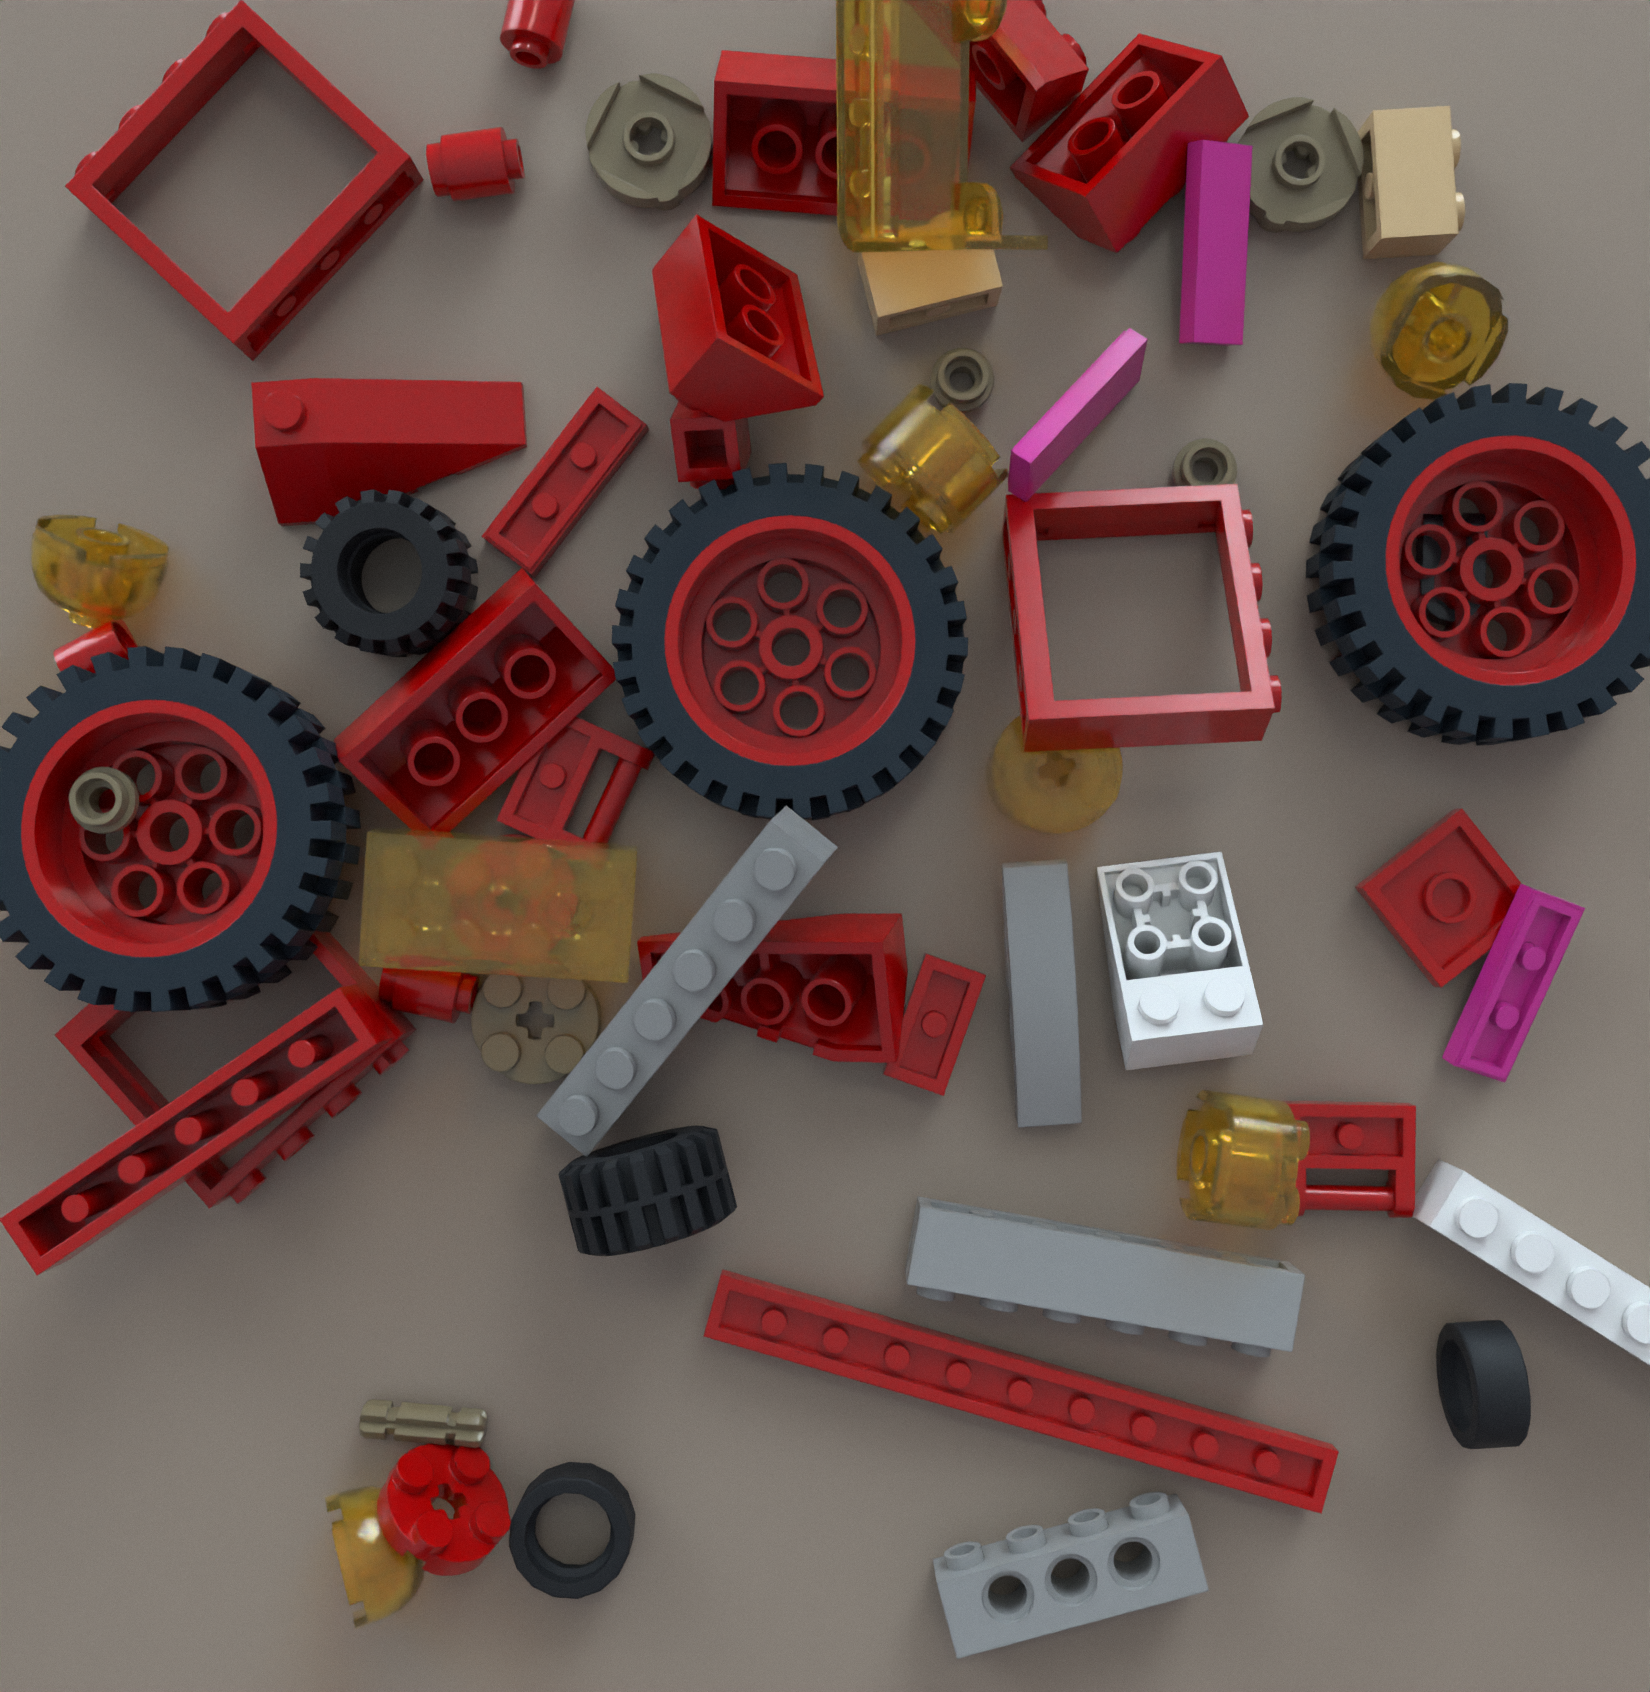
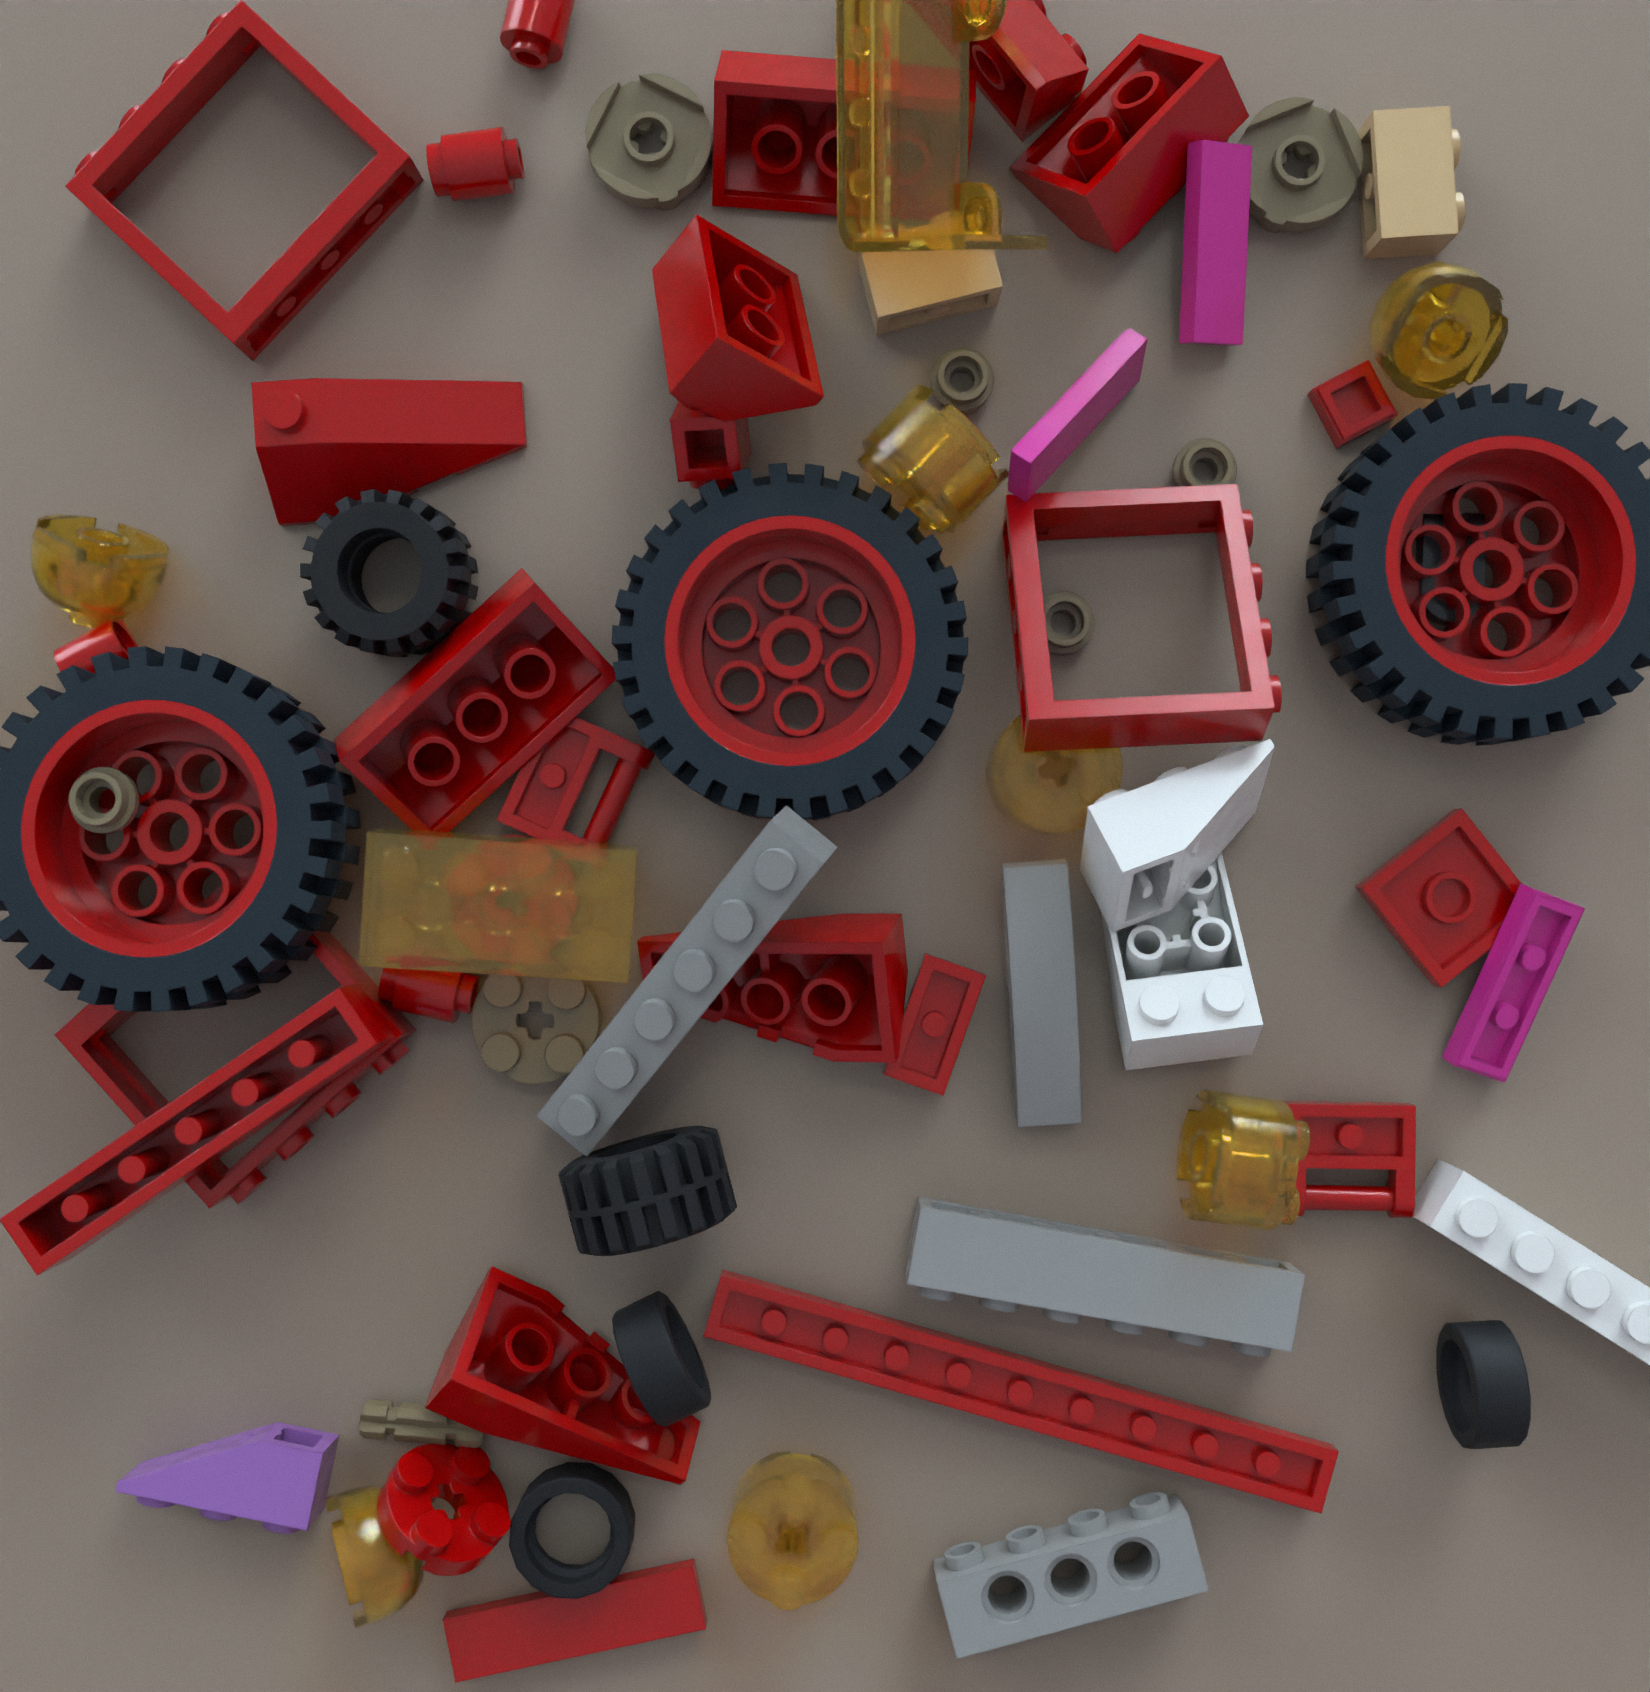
(258, 1475): none -> medium lavender slope
(546, 1383): none -> red wedge
(548, 1629): none -> red tile
(565, 482): red tile -> none
(661, 1359): none -> black tyre
(793, 1565): none -> clear yellow brick
(1082, 617): none -> dark tan plate
(1159, 838): none -> white slope
(1352, 404): none -> red tile

